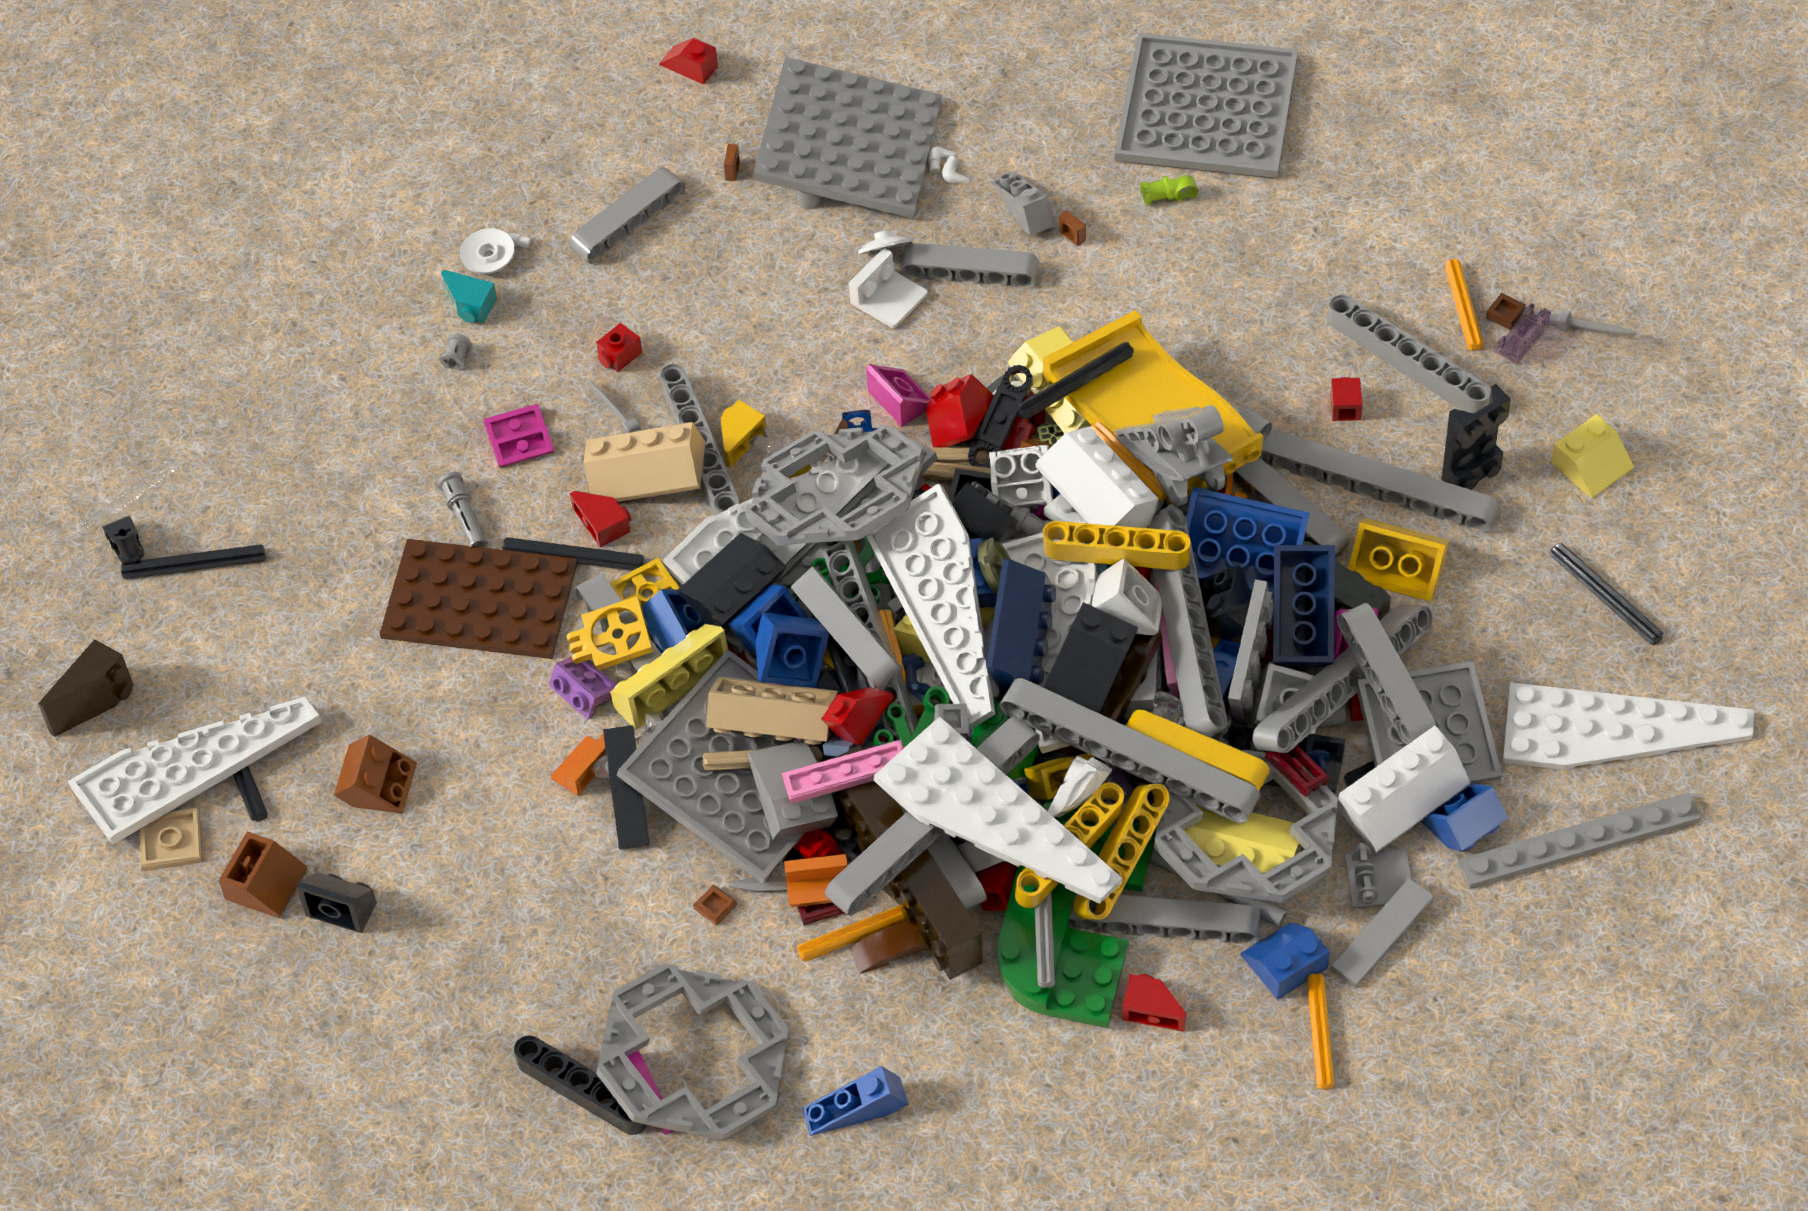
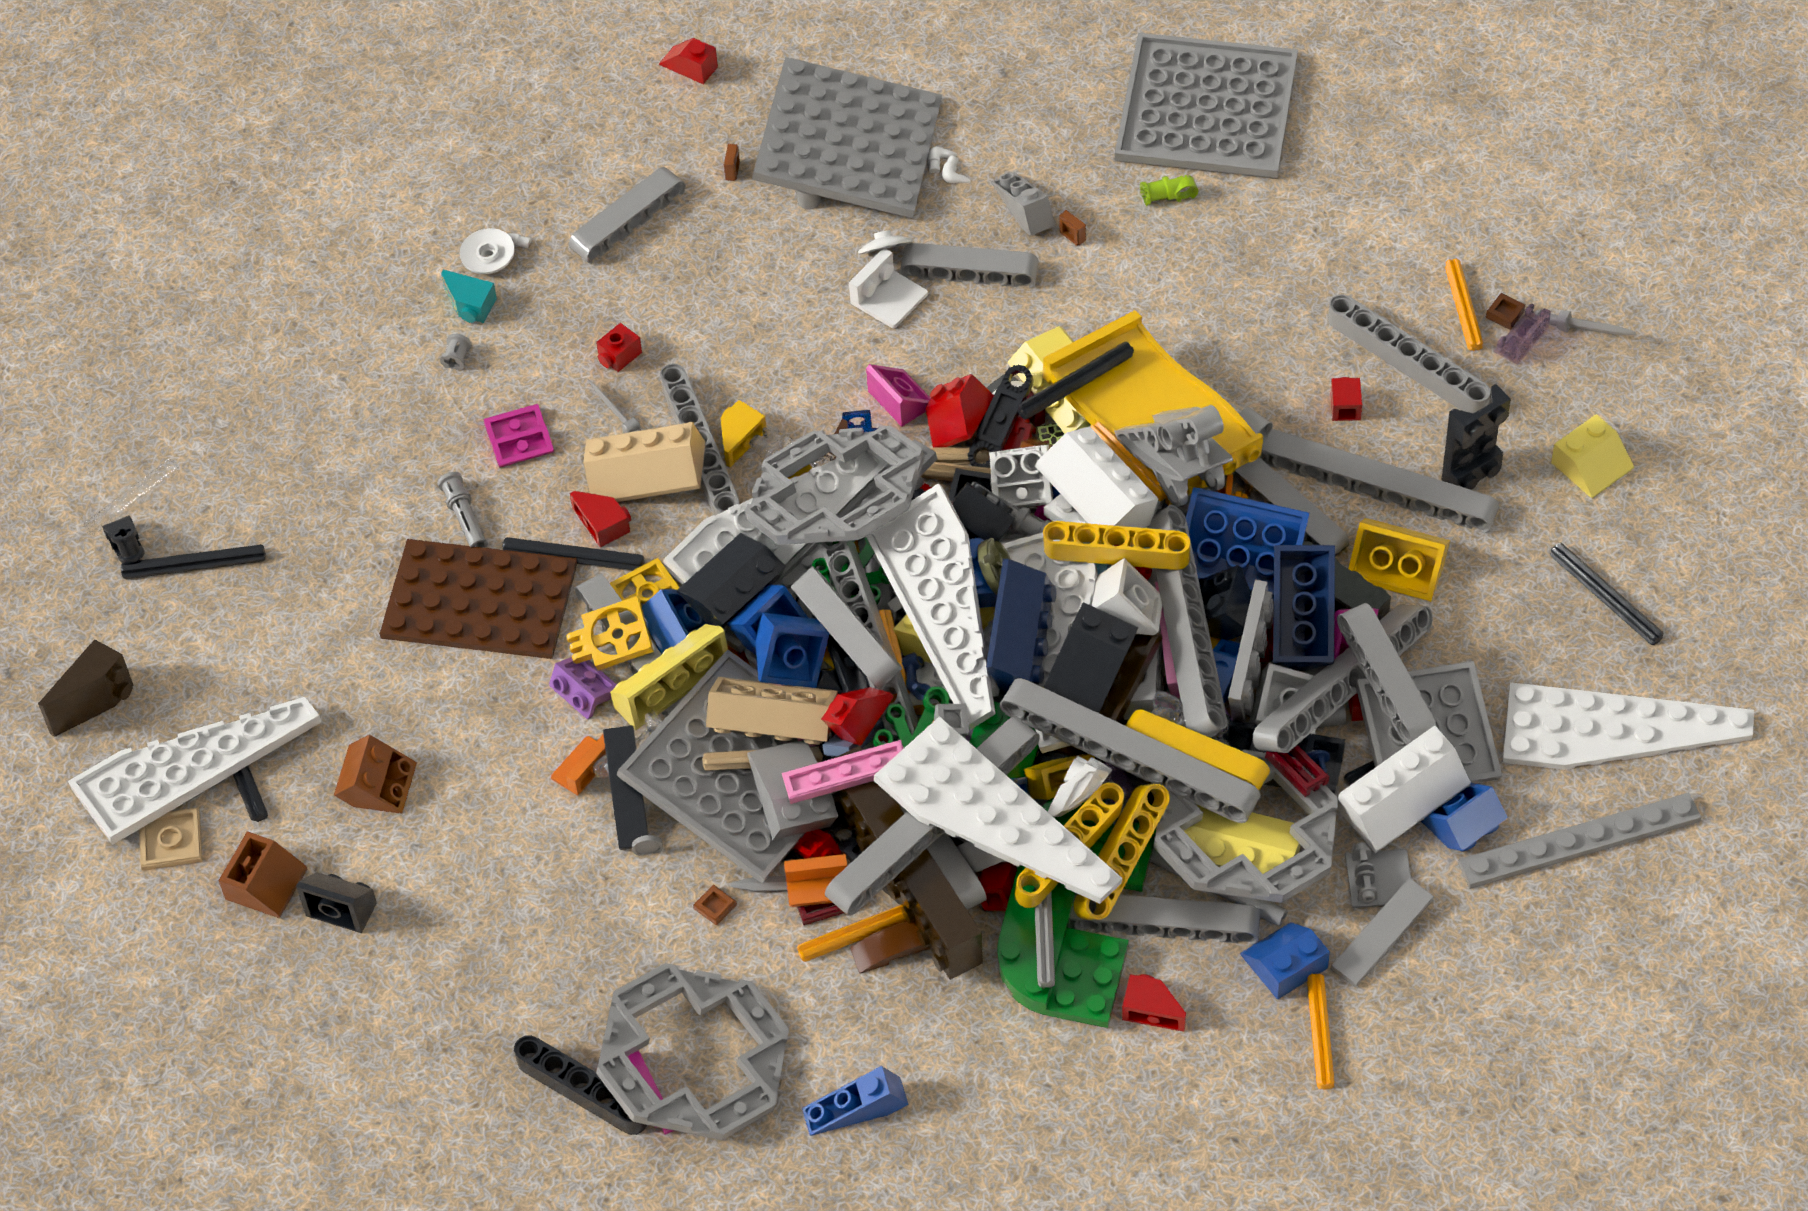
(647, 844): none -> light grey piece

